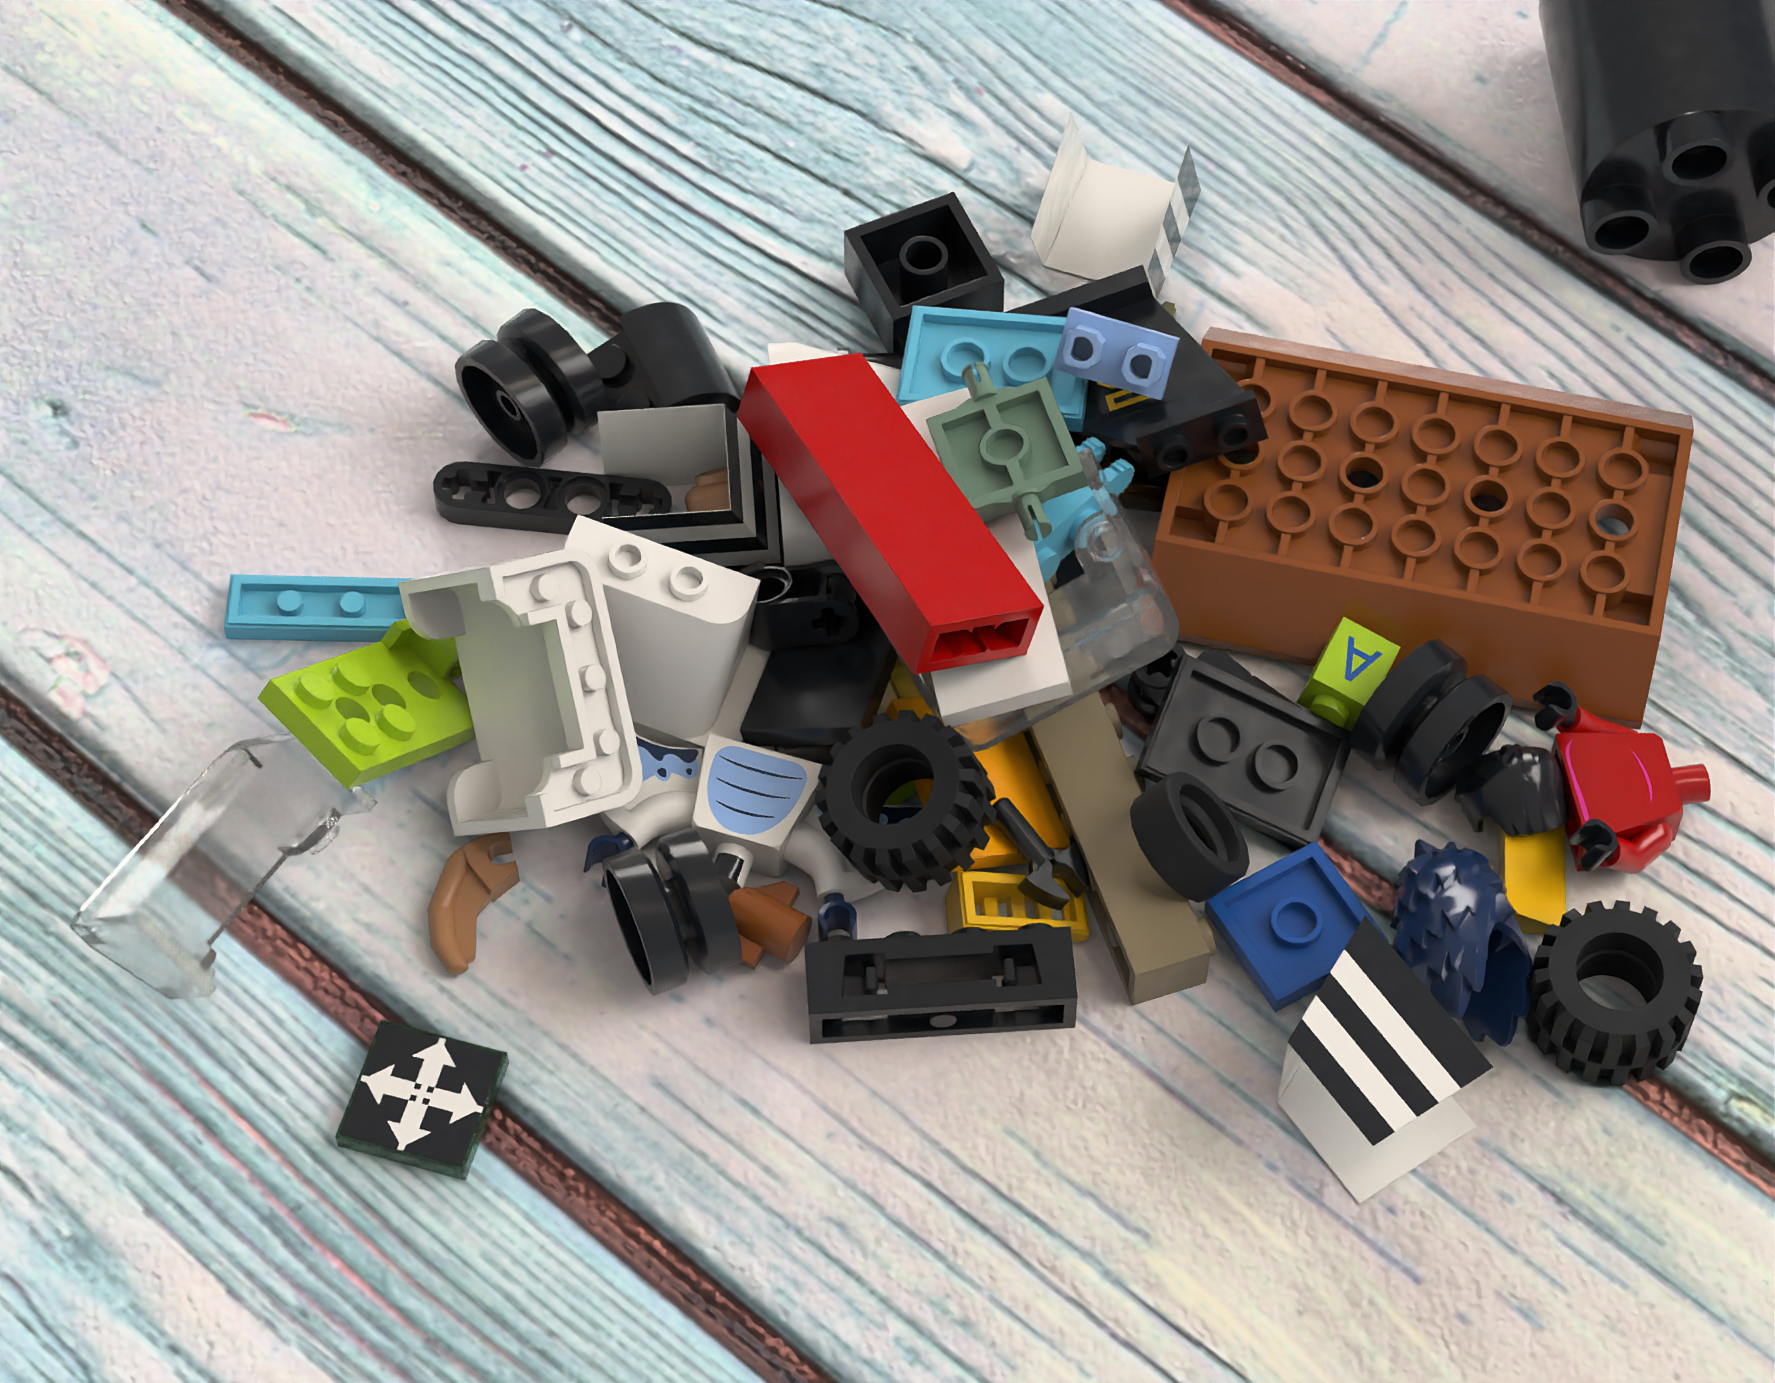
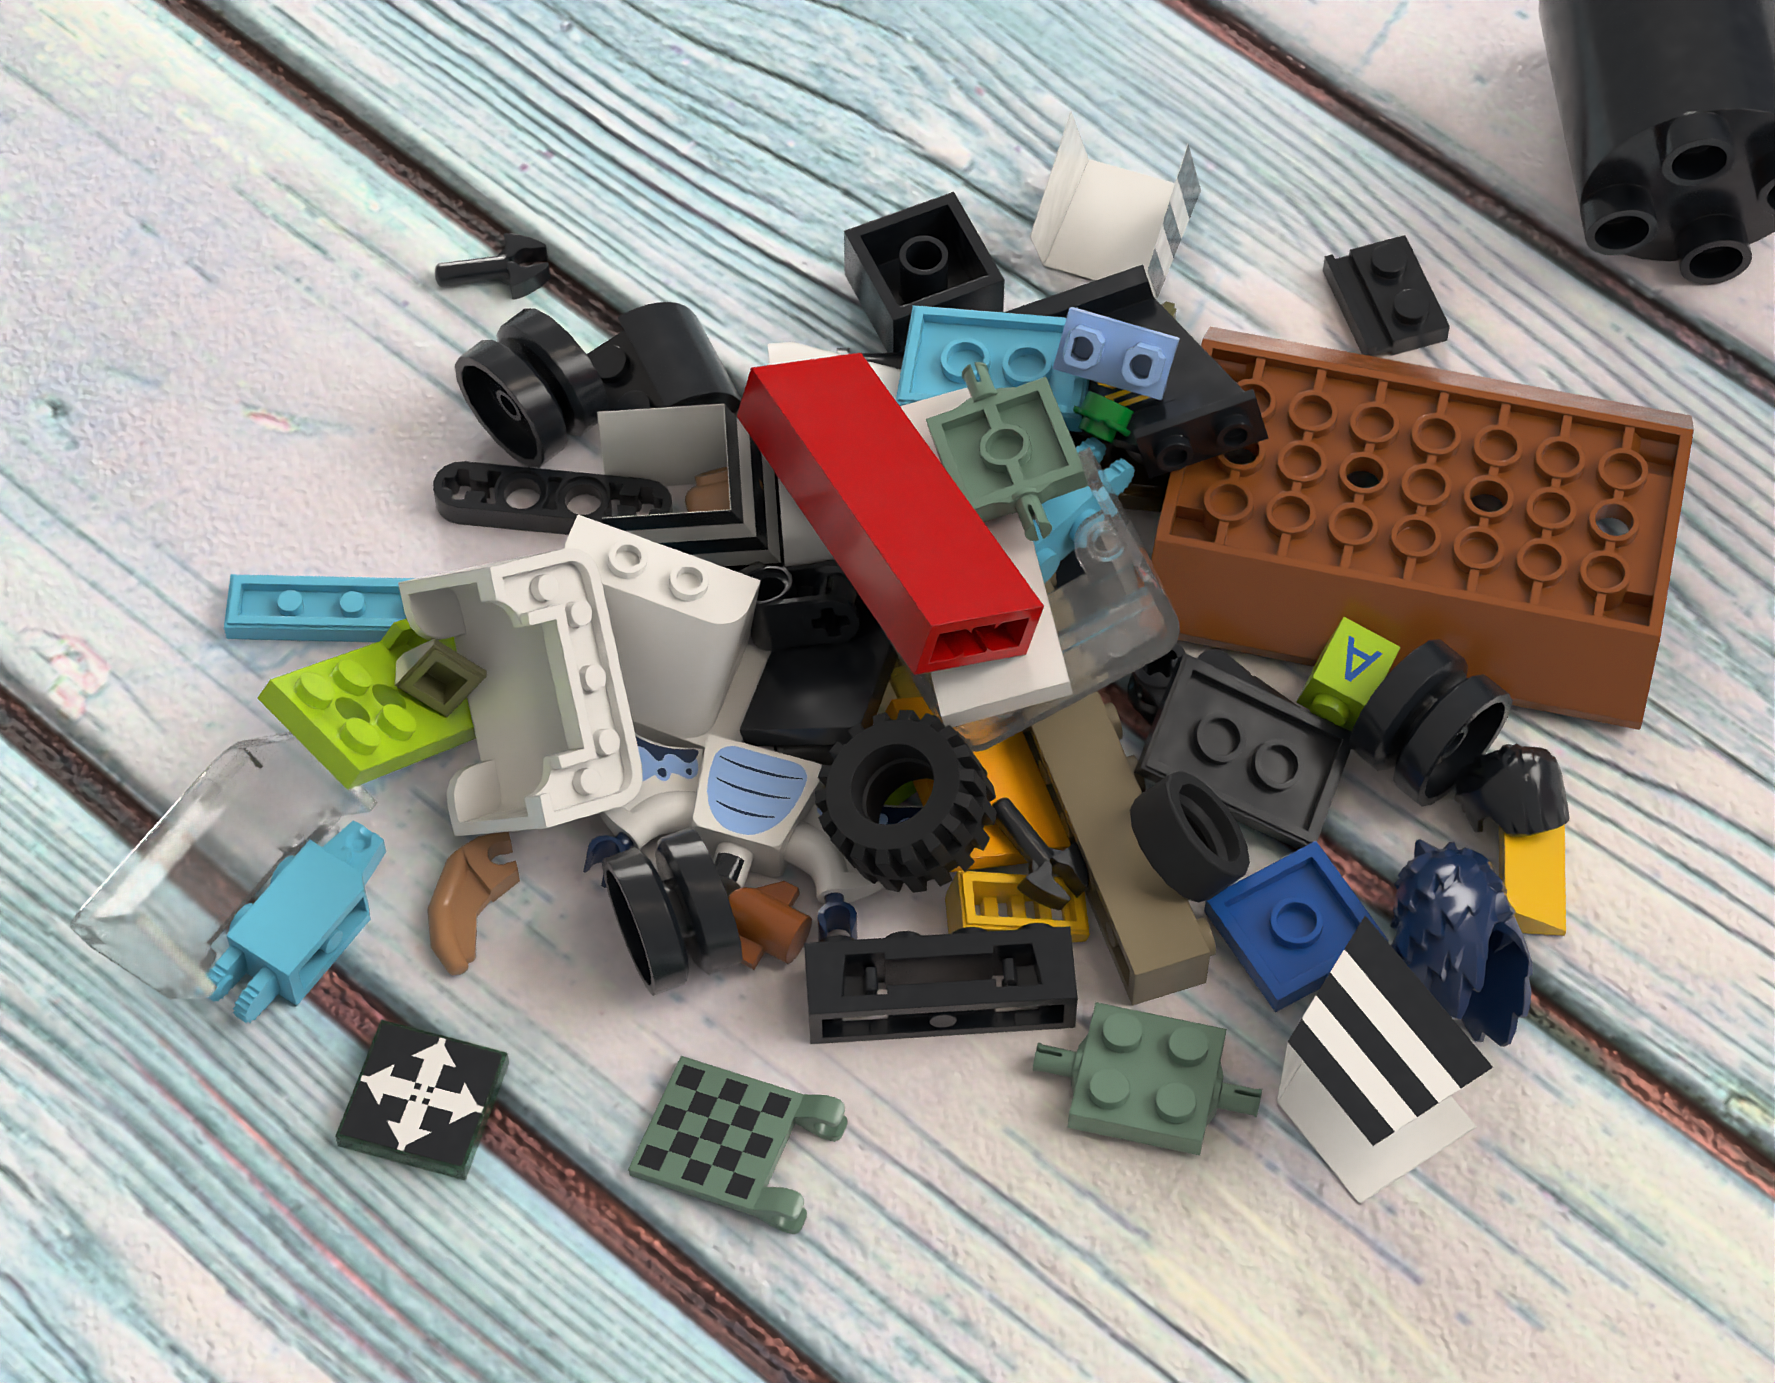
(299, 921): none -> medium azure hinge
(437, 676): none -> olive slope
(502, 267): none -> black bar
(724, 1136): none -> sand green flag
(1103, 417): none -> green plate
(1147, 1078): none -> sand green plate
(1386, 298): none -> black plate
(1616, 785): red torso -> none
(1627, 948): black tyre -> none

